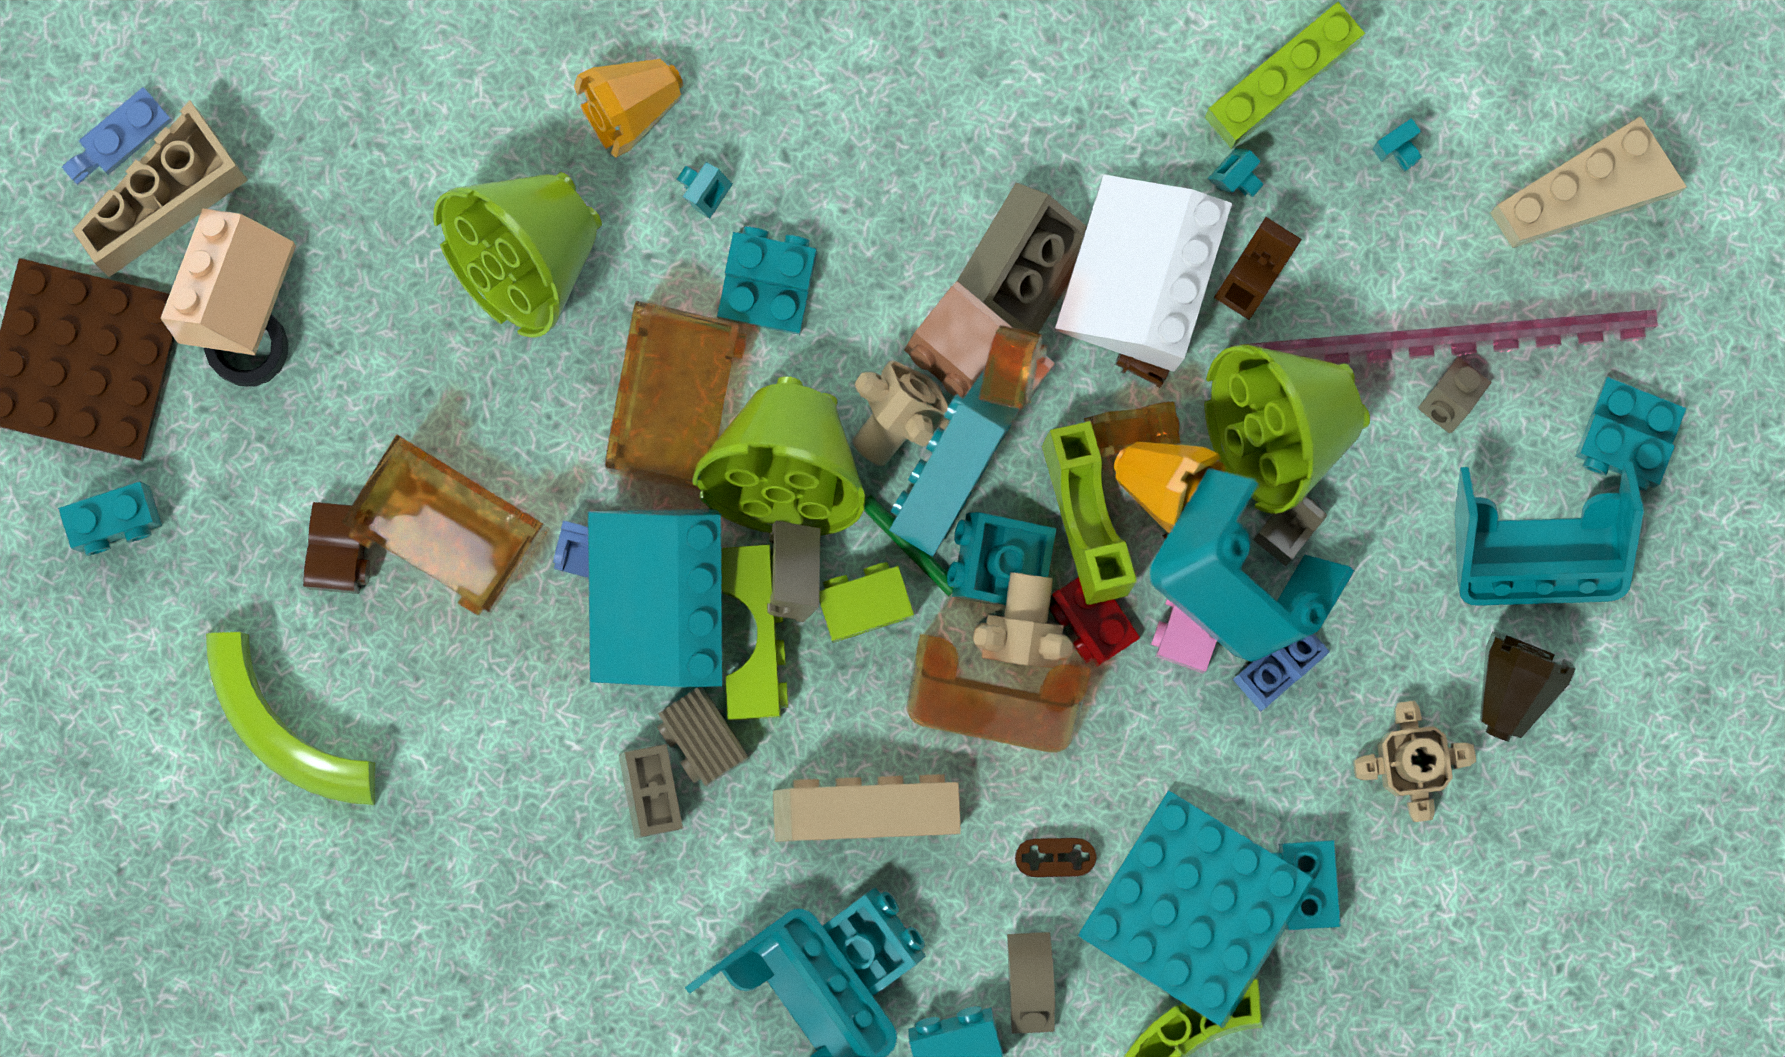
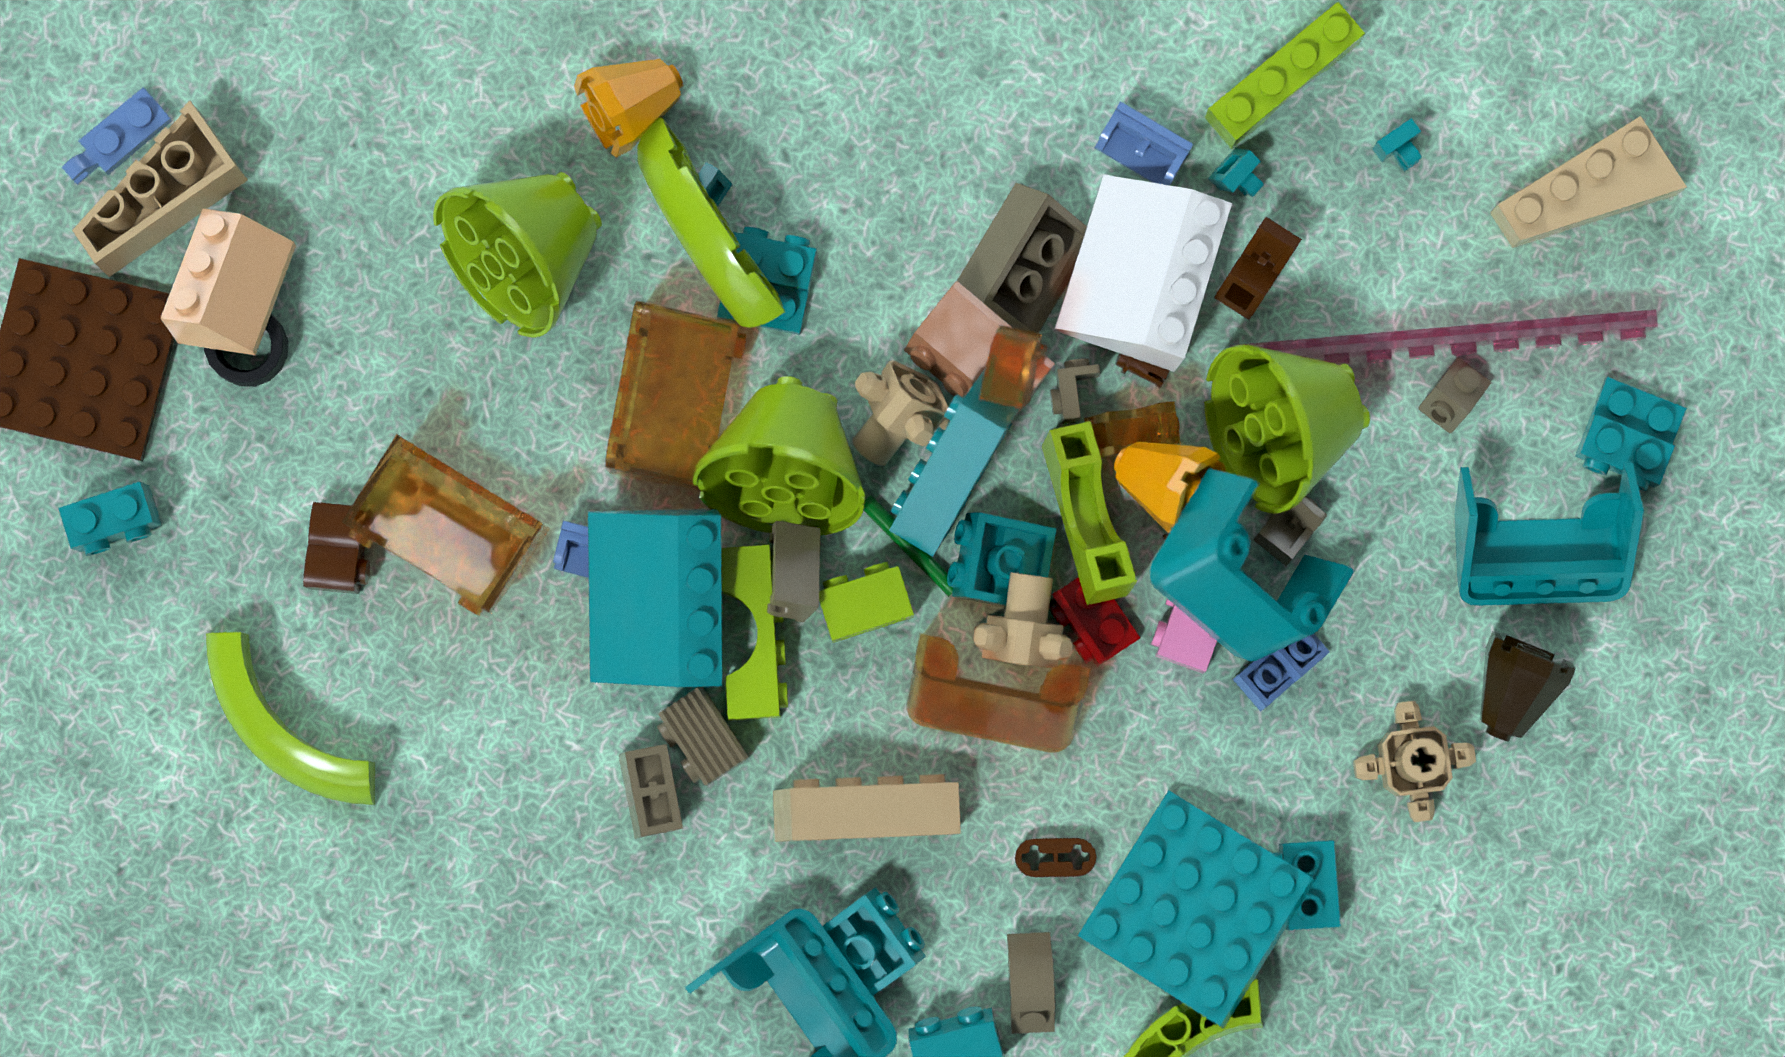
(704, 229): none -> lime brick
(1065, 398): none -> dark tan bracket
(1143, 145): none -> medium blue hinge

